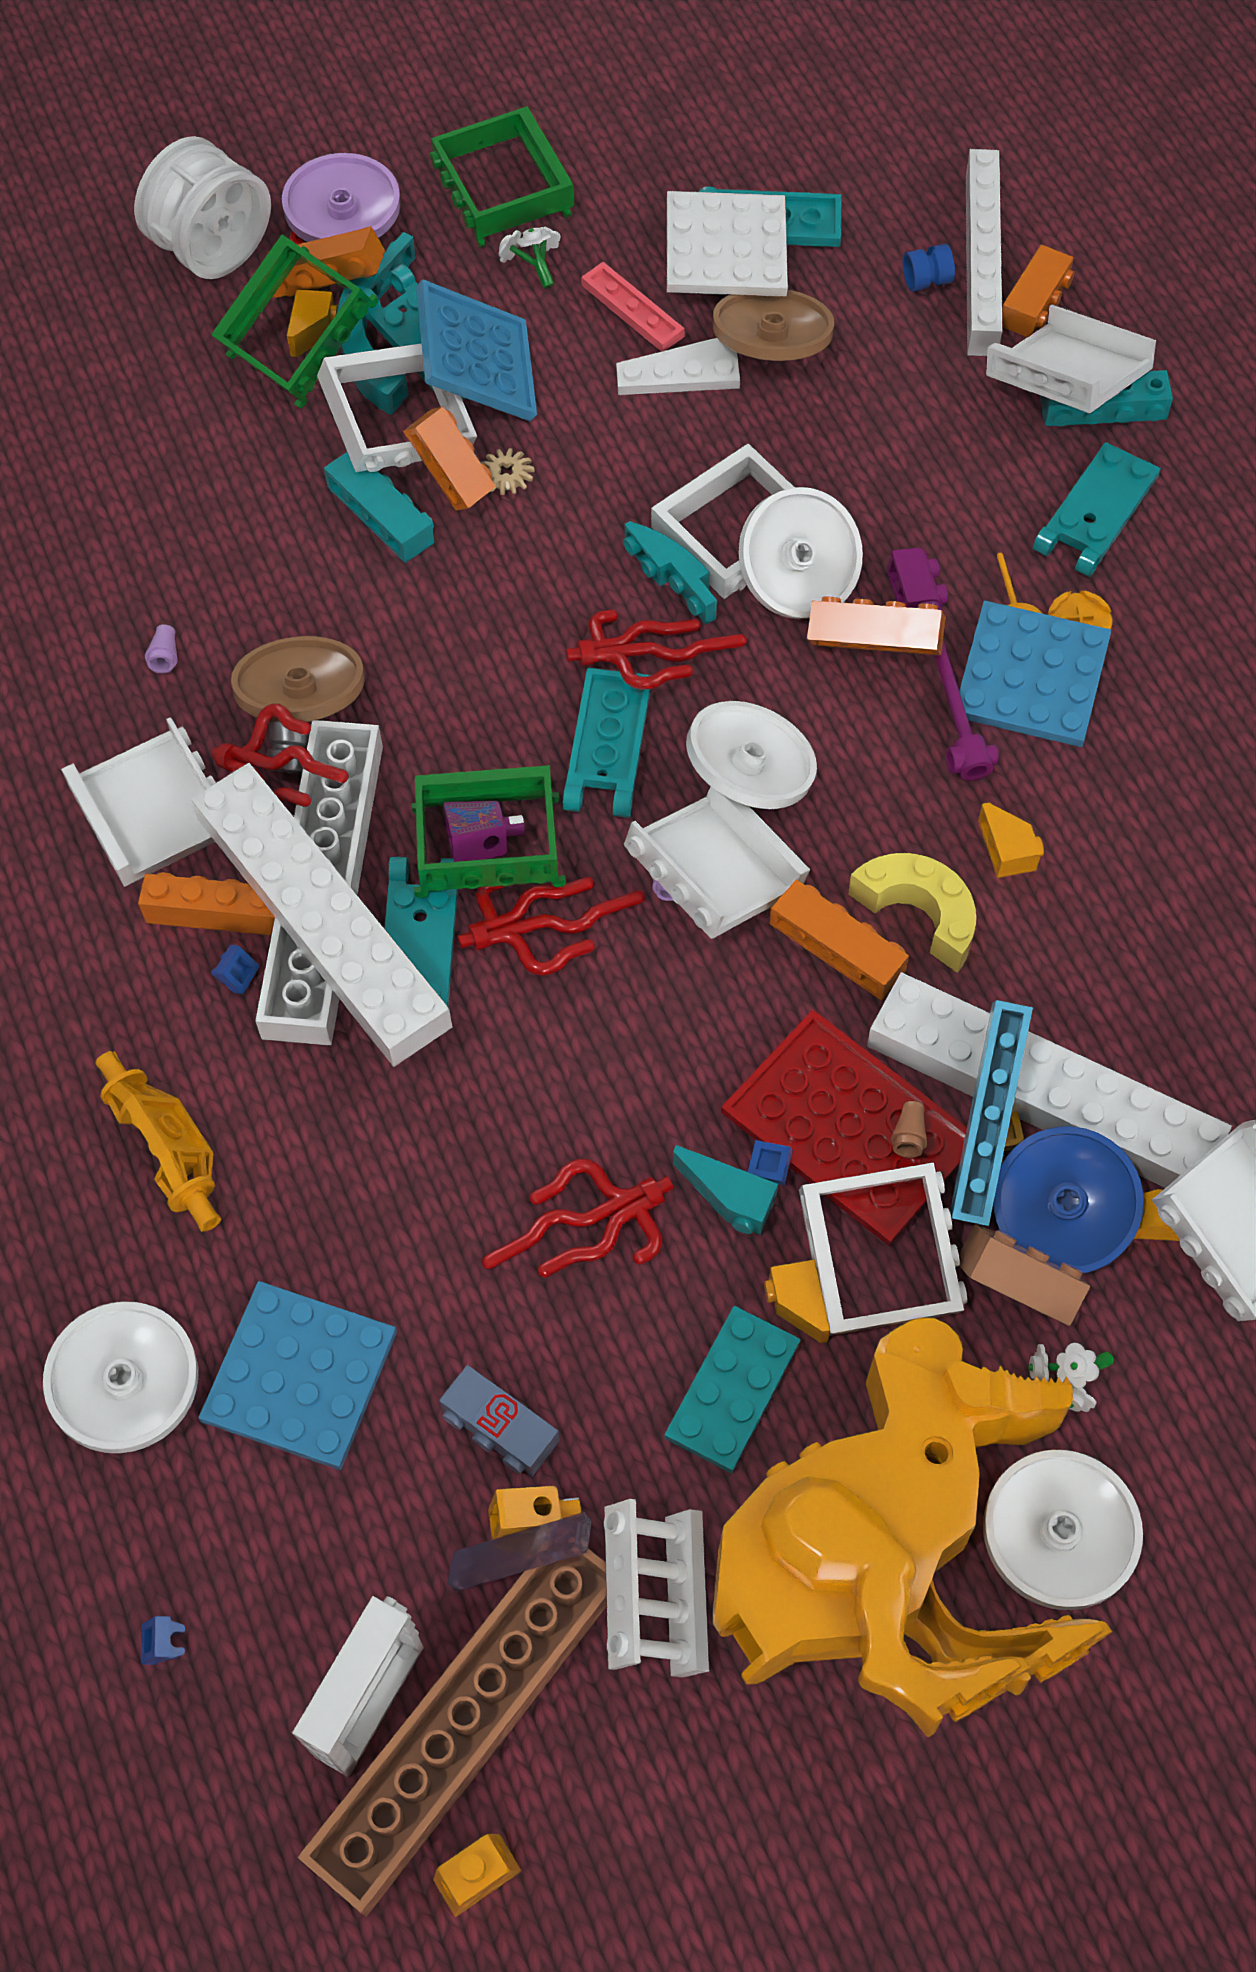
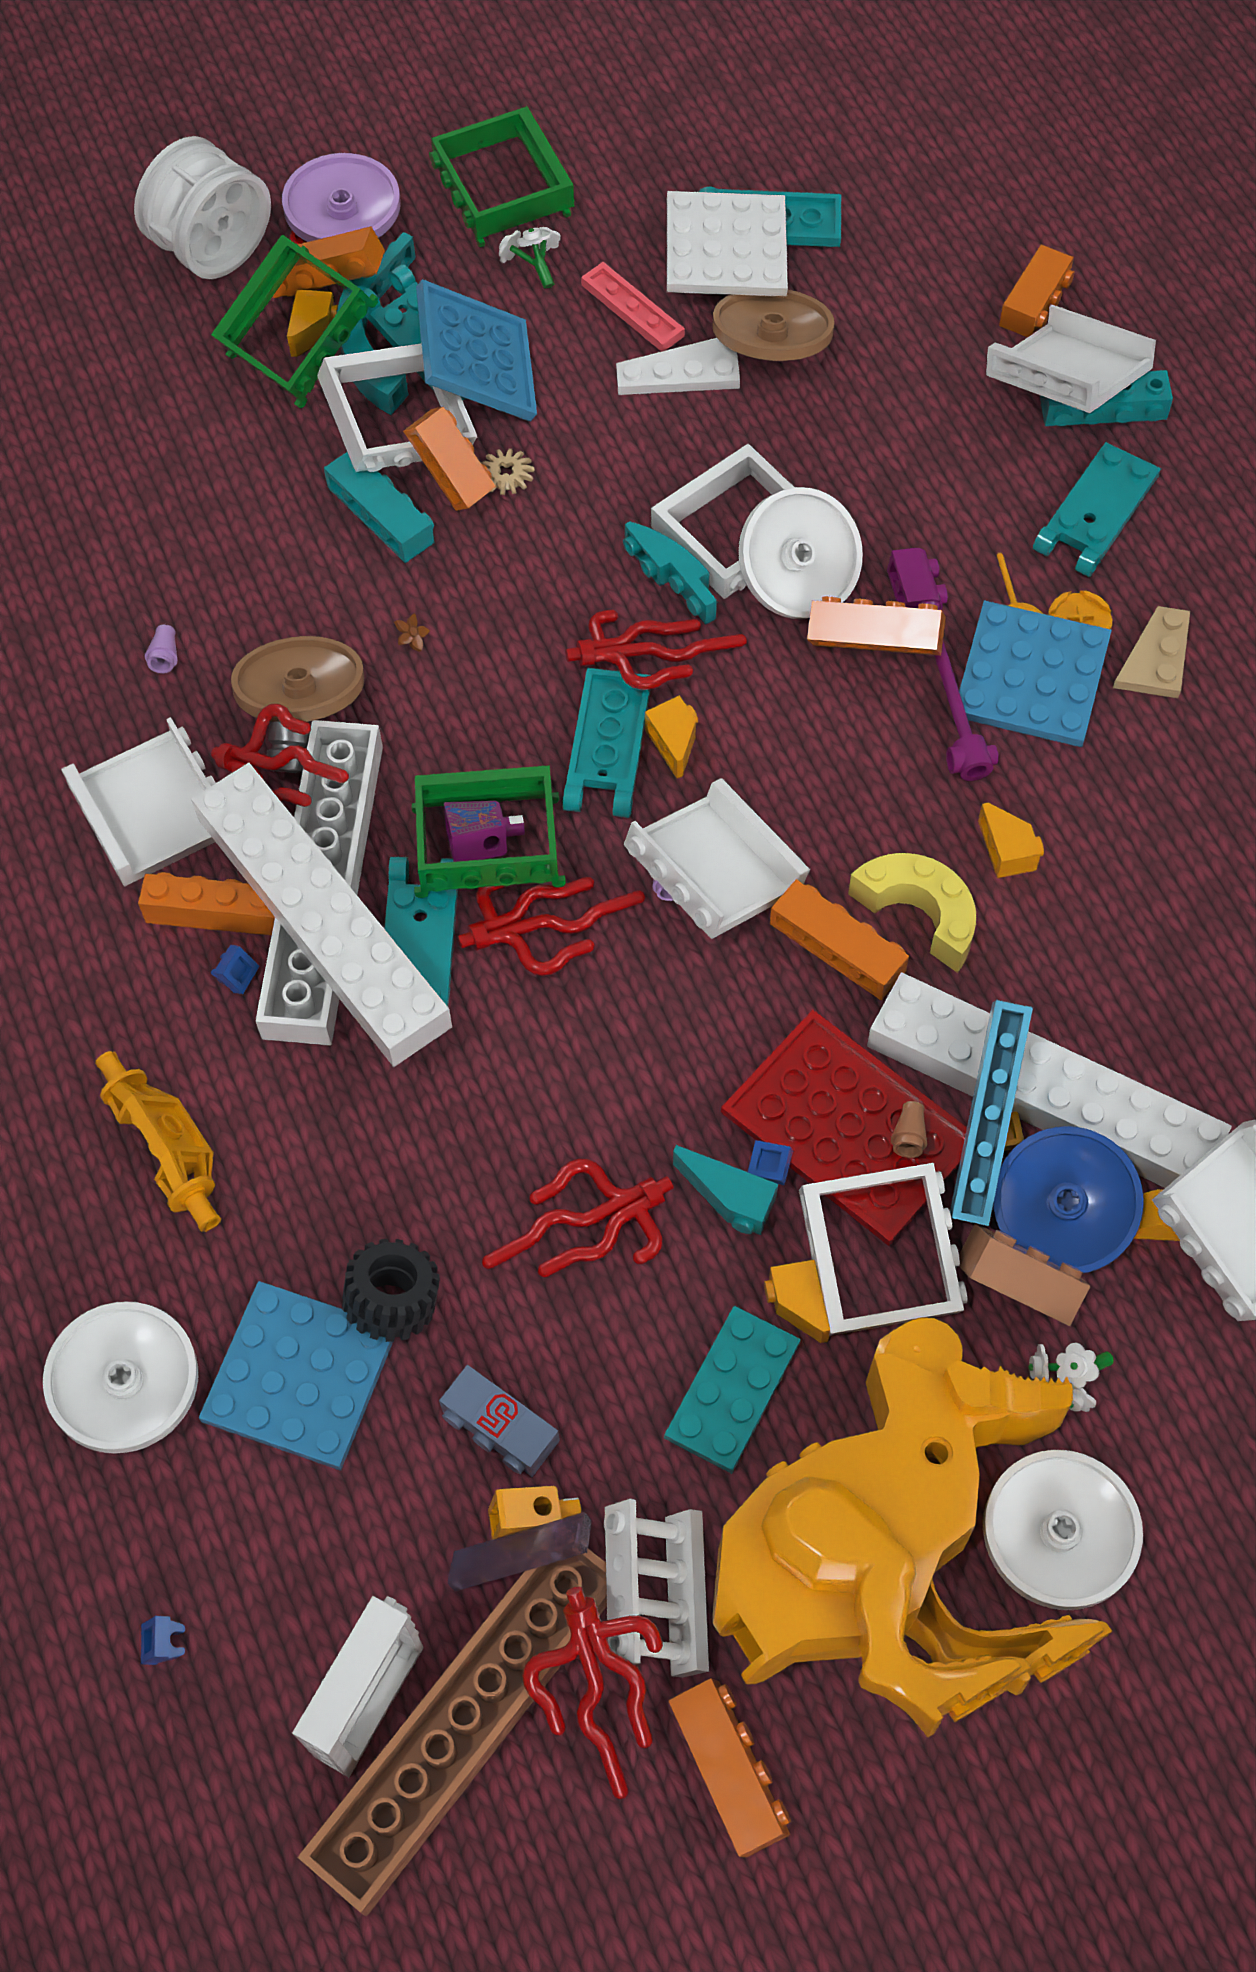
(386, 1313): none -> black tyre
(411, 633): none -> dark orange plant
(475, 1872): light orange torso -> none
(588, 1641): none -> red plant
(673, 732): none -> light orange slope
(729, 1767): none -> orange brick
(751, 754): white dish -> none
(932, 266): blue wheel -> none
(983, 251): white brick -> none
(1158, 655): none -> tan wing

